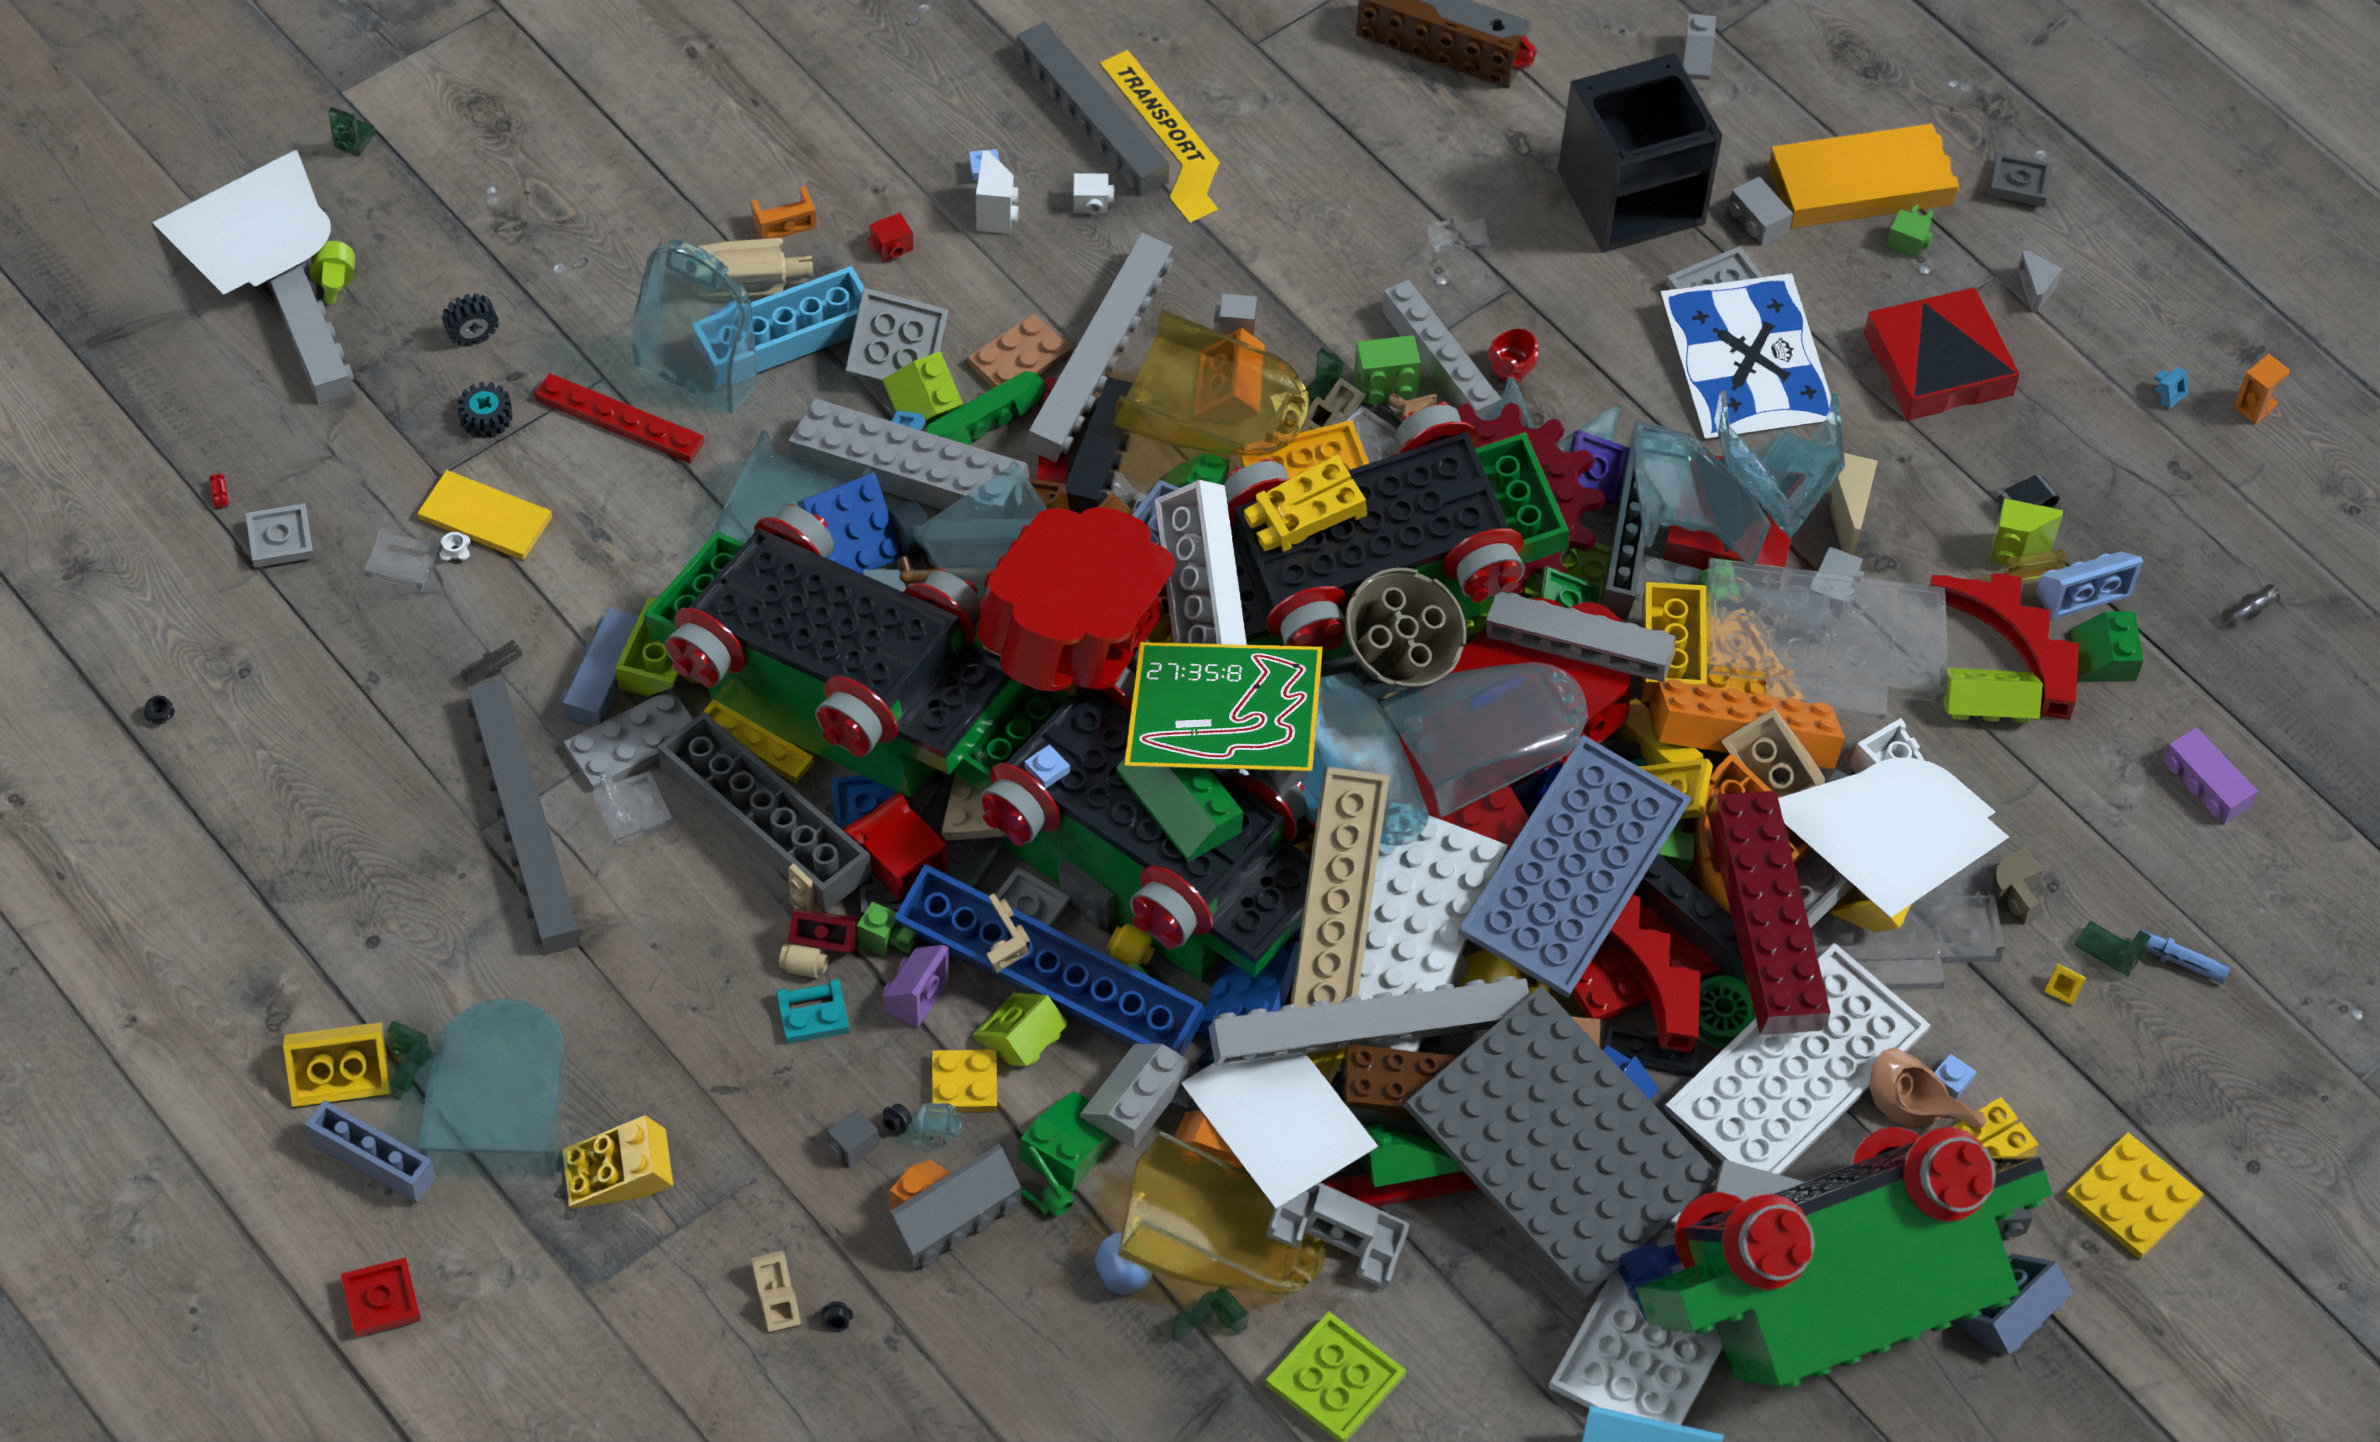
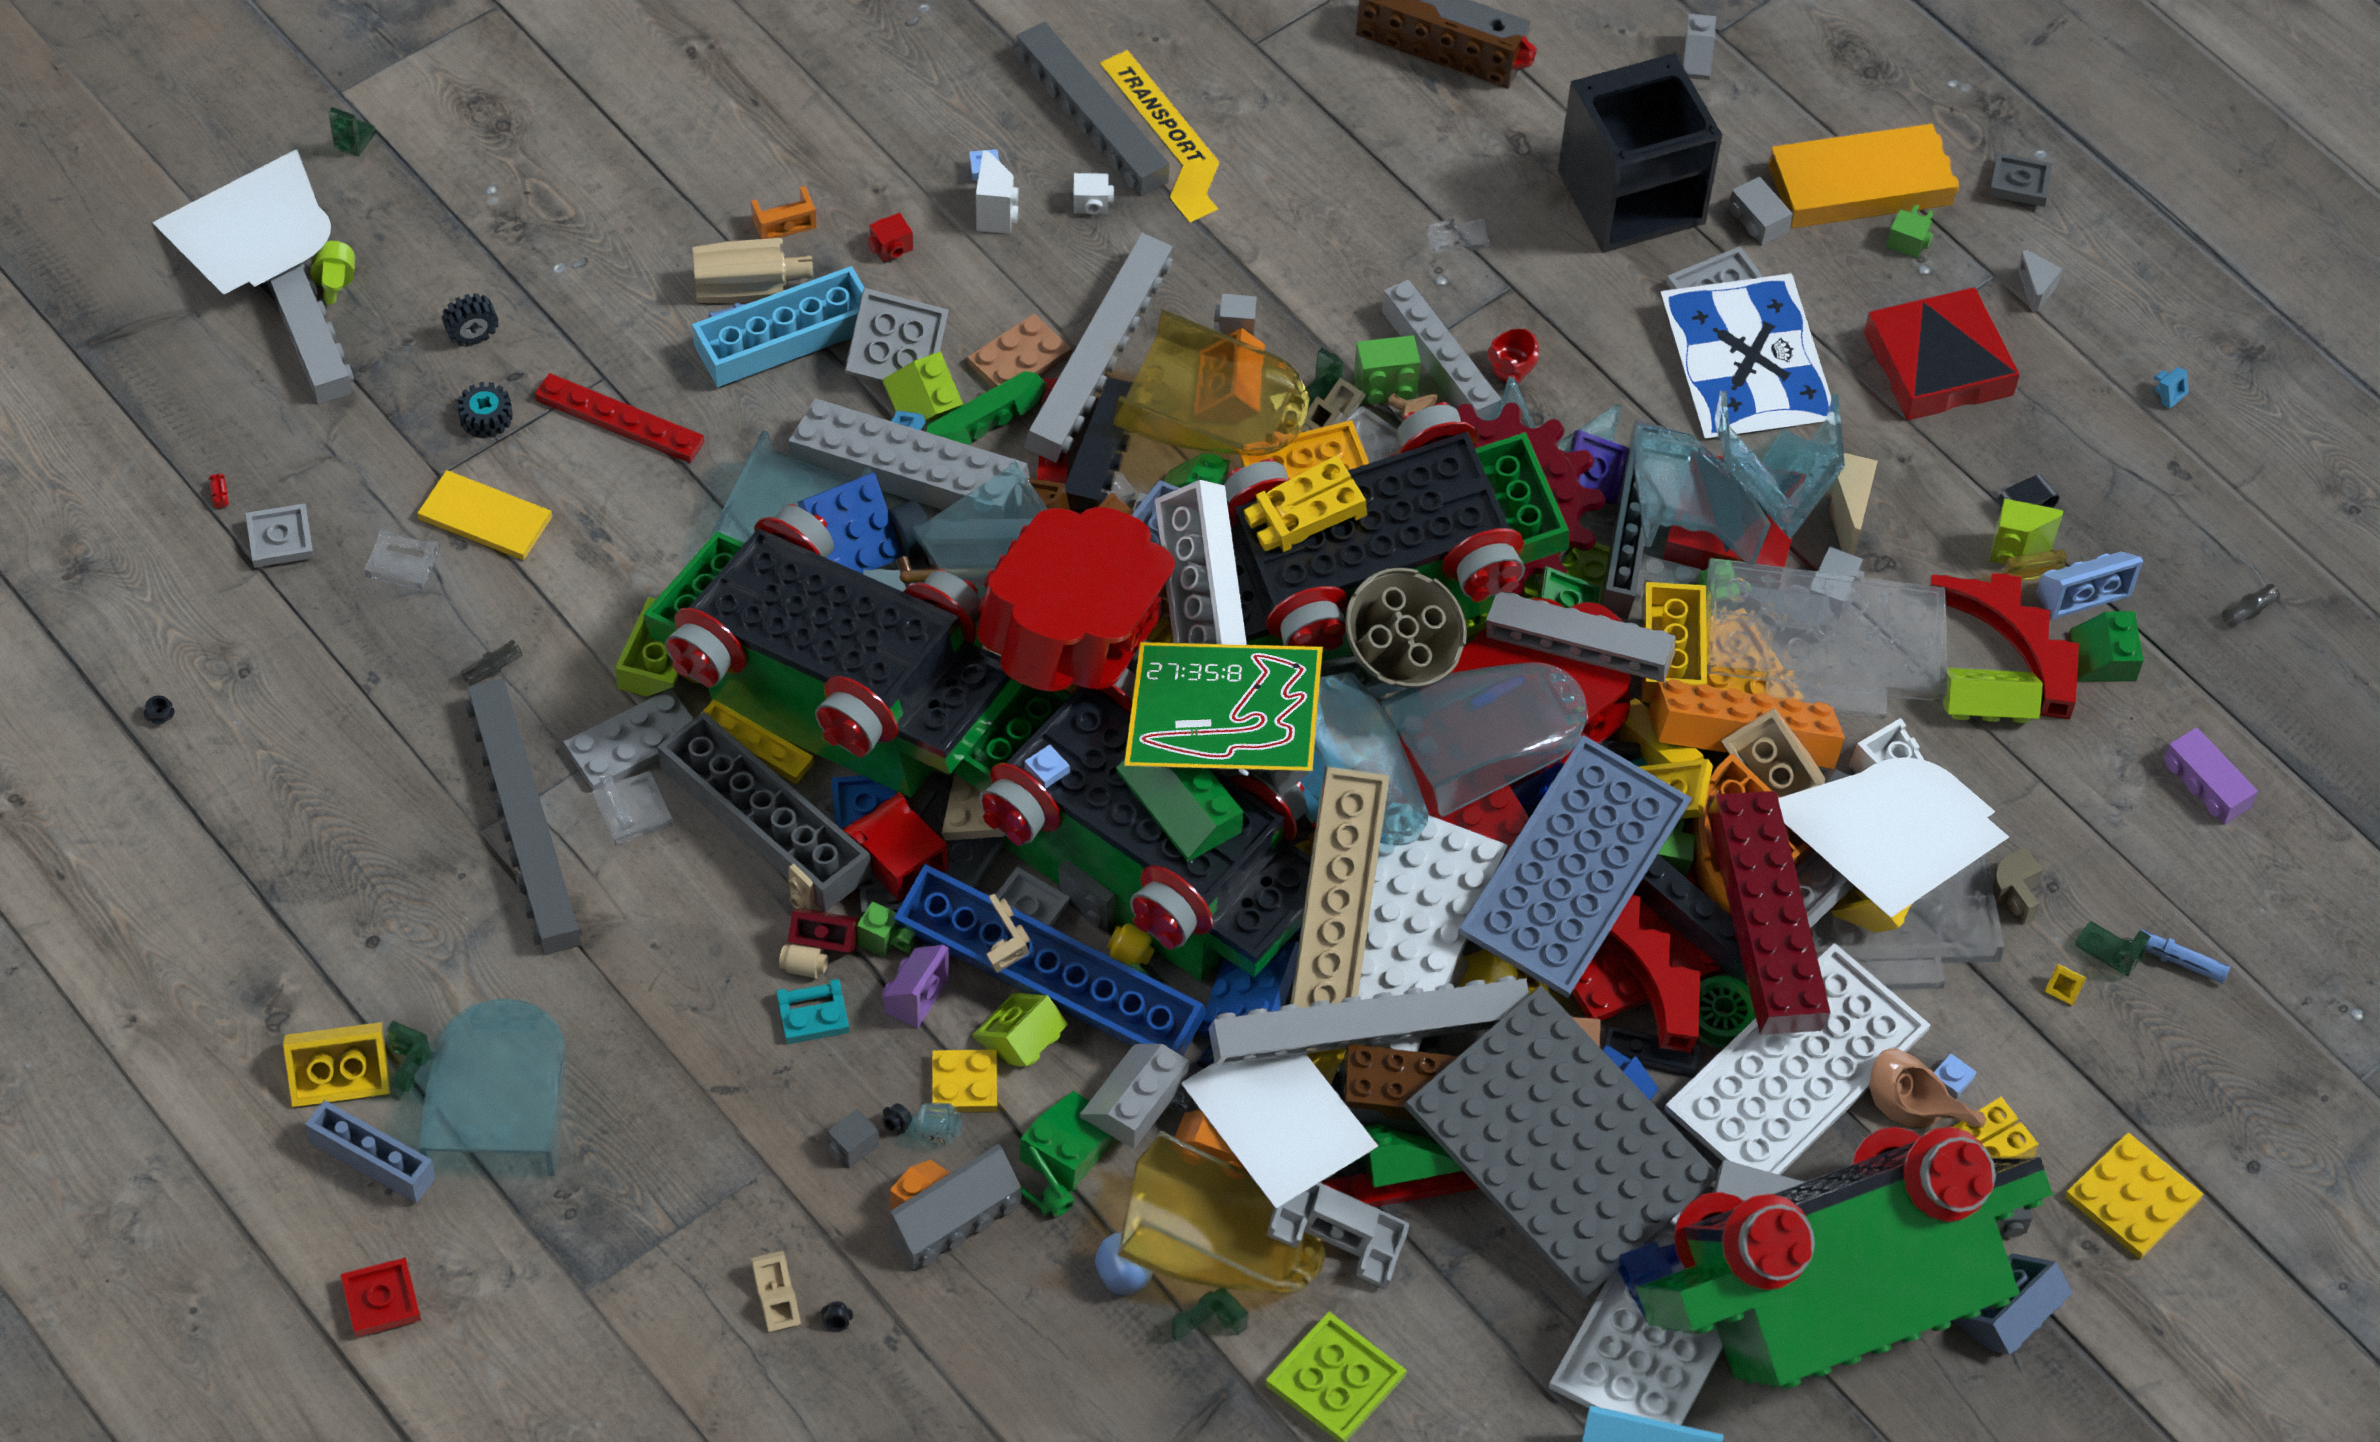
(451, 541): white plate -> none
(595, 679): sand blue brick -> none
(618, 1164): yellow slope -> none
(695, 325): clear light blue windscreen -> none
(2257, 388): orange panel -> none

